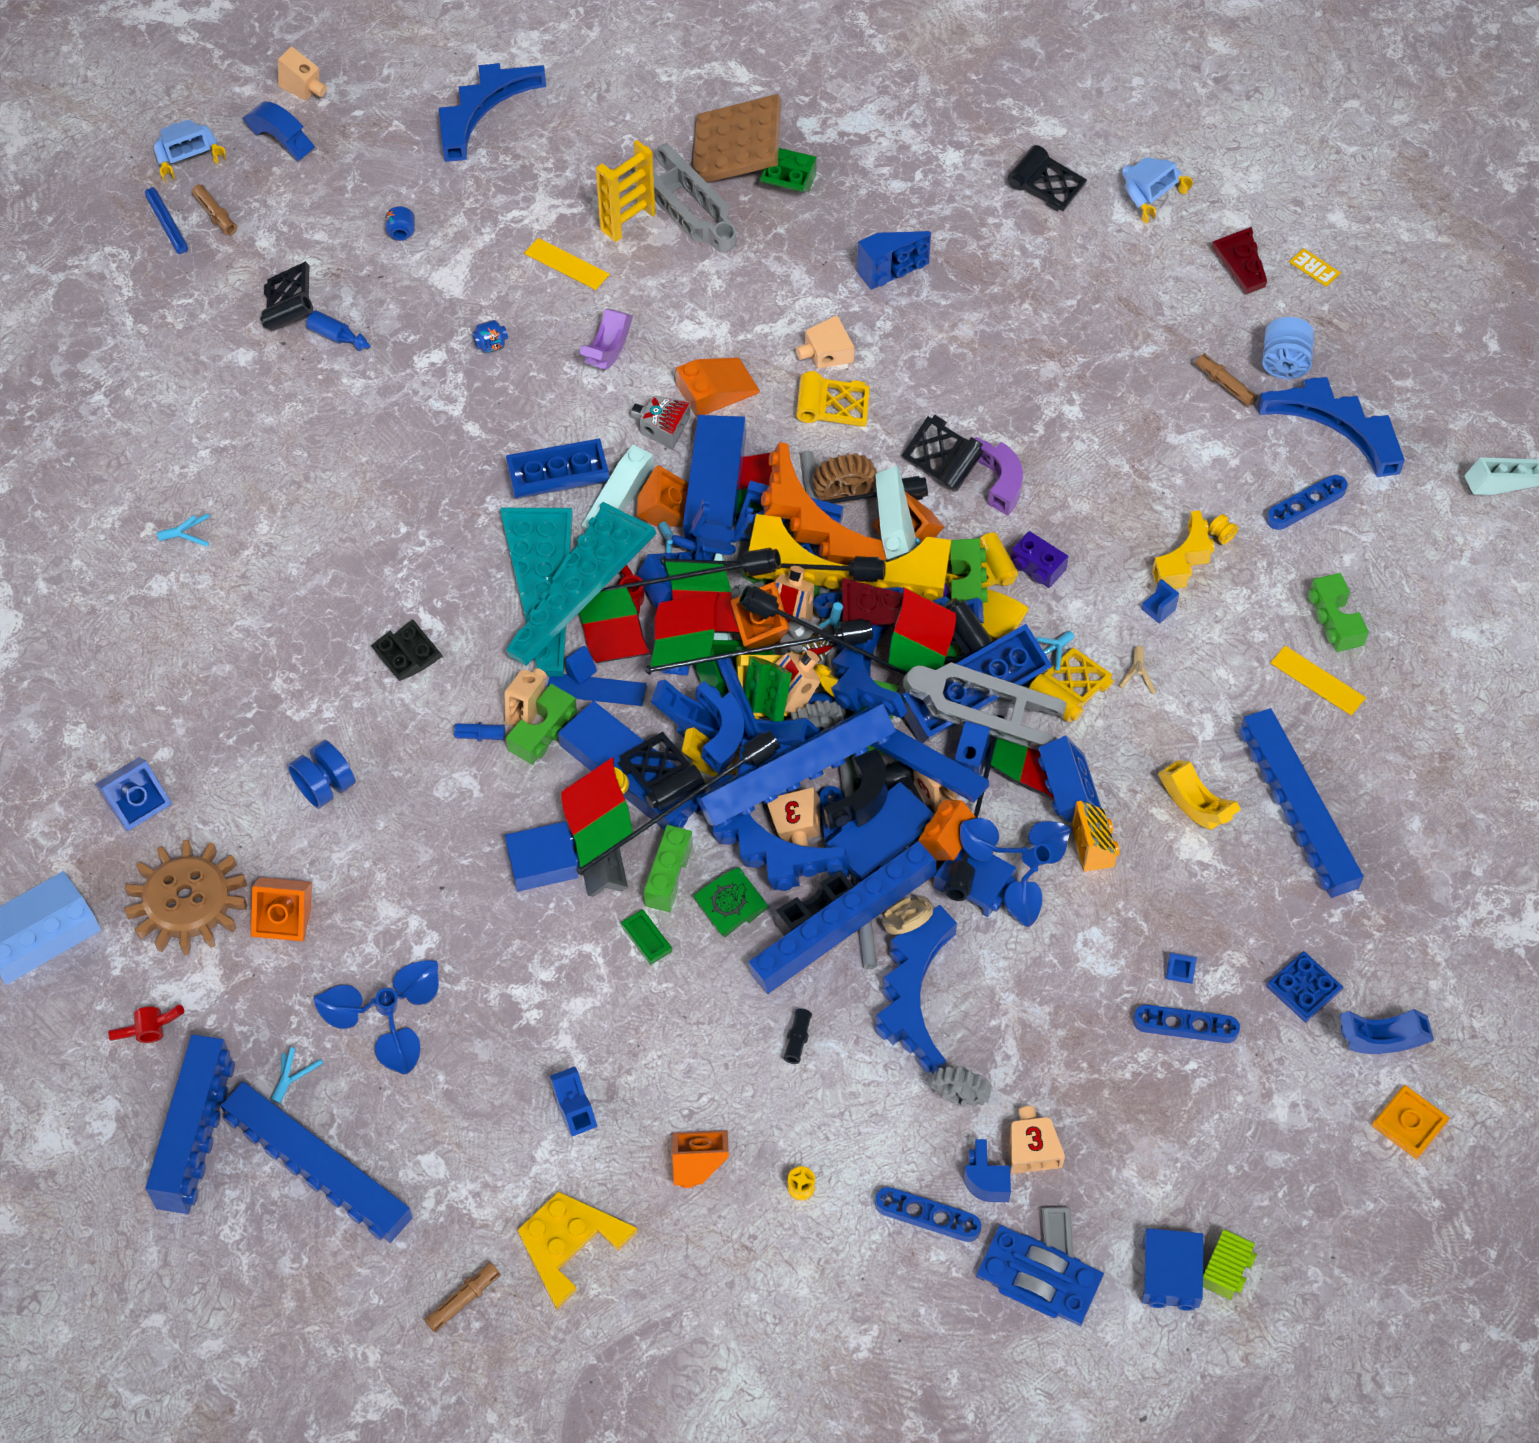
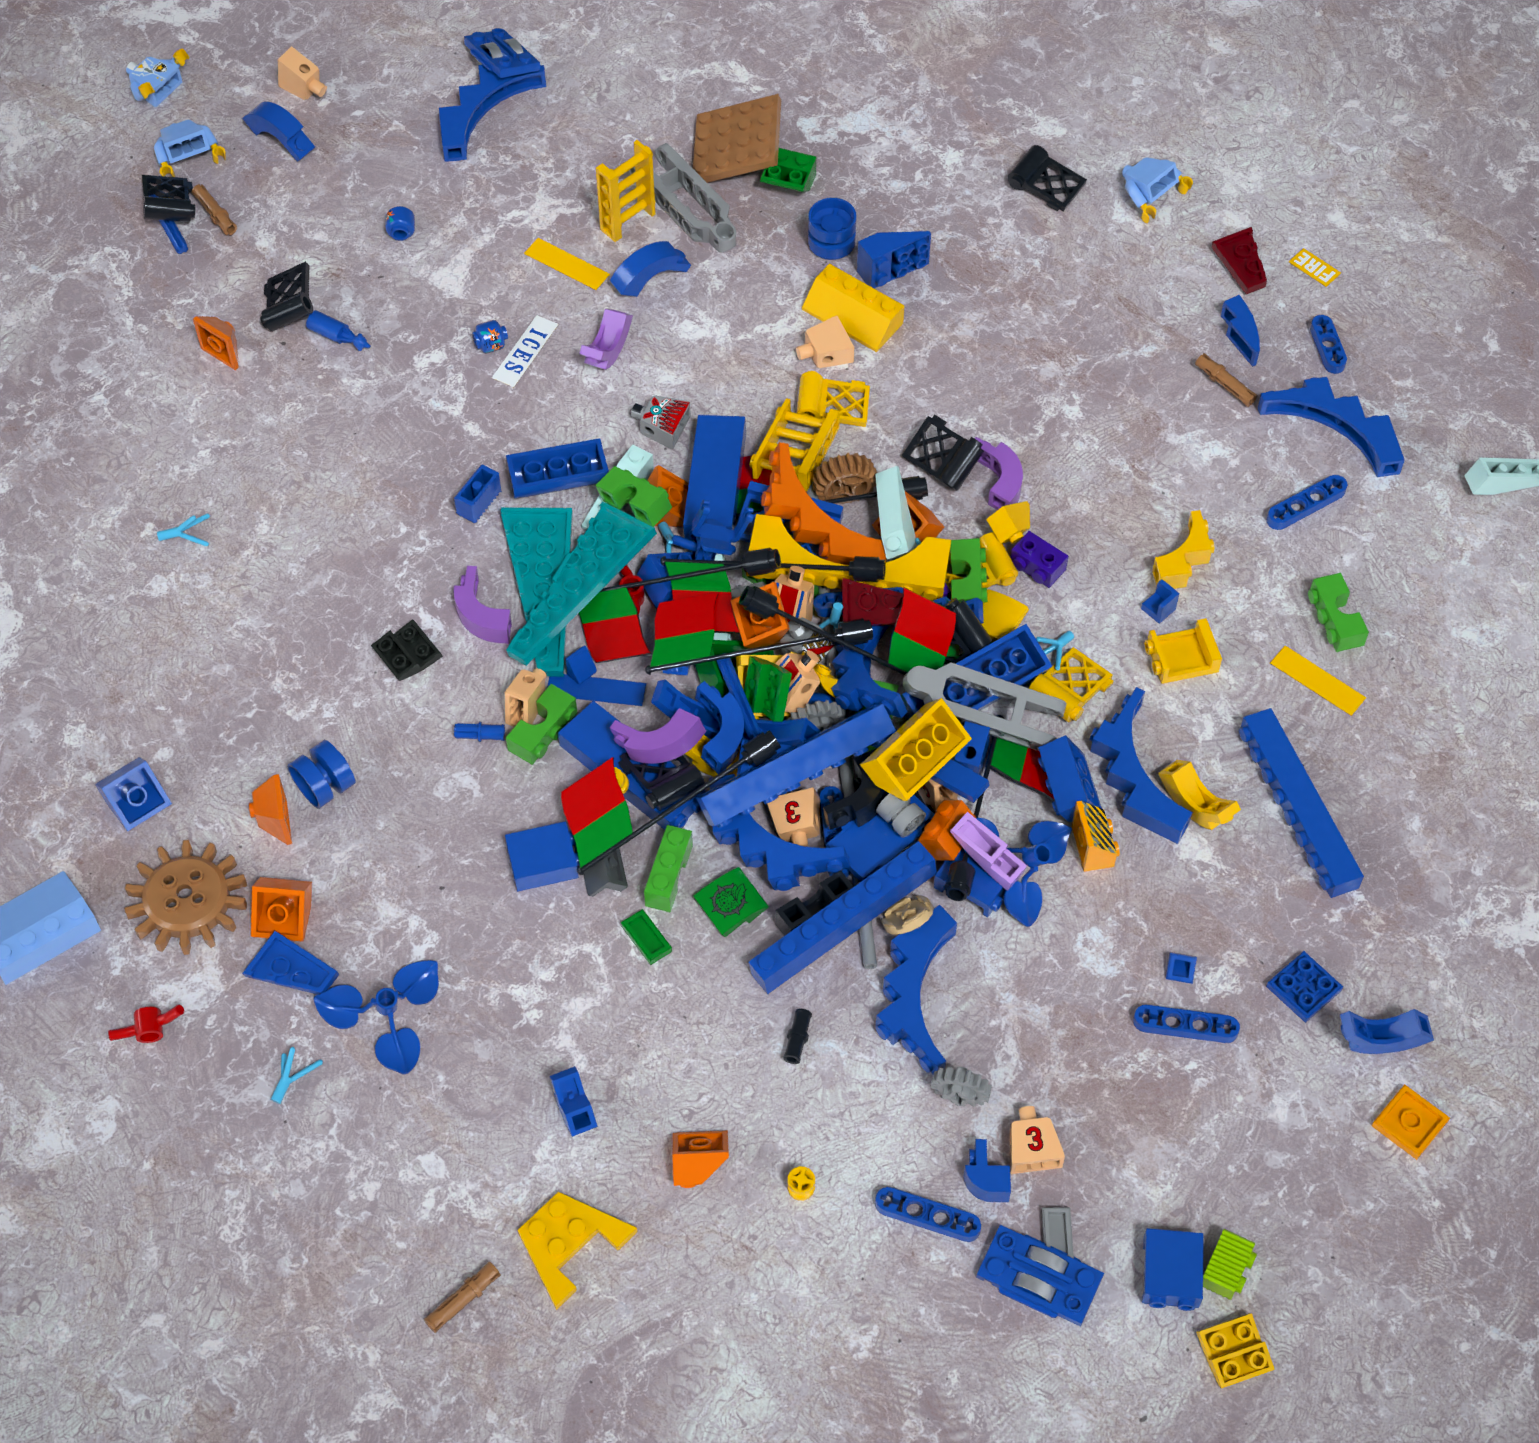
(156, 78): none -> light blue torso
(165, 205): none -> black piece
(190, 1125): blue brick -> none
(217, 339): none -> orange slope
(271, 809): none -> orange slope
(290, 966): none -> blue wing
(316, 1162): blue brick -> none
(477, 493): none -> blue brick
(483, 622): none -> medium lavender arch
(501, 53): none -> blue piece
(525, 351): none -> white sticker
(645, 264): none -> blue arch
(646, 501): none -> bright green arch
(662, 744): none -> medium lavender arch
(714, 383): orange slope -> none
(811, 457): none -> yellow fence
(832, 228): none -> blue wheel
(863, 311): none -> yellow slope
(905, 816): none -> light grey wheel
(916, 750): none -> yellow slope
(988, 851): none -> lavender slope
(1010, 522): none -> yellow slope
(1139, 666): tan plant -> none
(1143, 800): none -> blue arch
(1184, 653): none -> yellow panel
(1223, 529): yellow wheel -> none
(1235, 1350): none -> yellow slope
(1241, 328): none -> blue slope
(1288, 347): light blue wheel -> none
(1326, 353): none -> blue beam

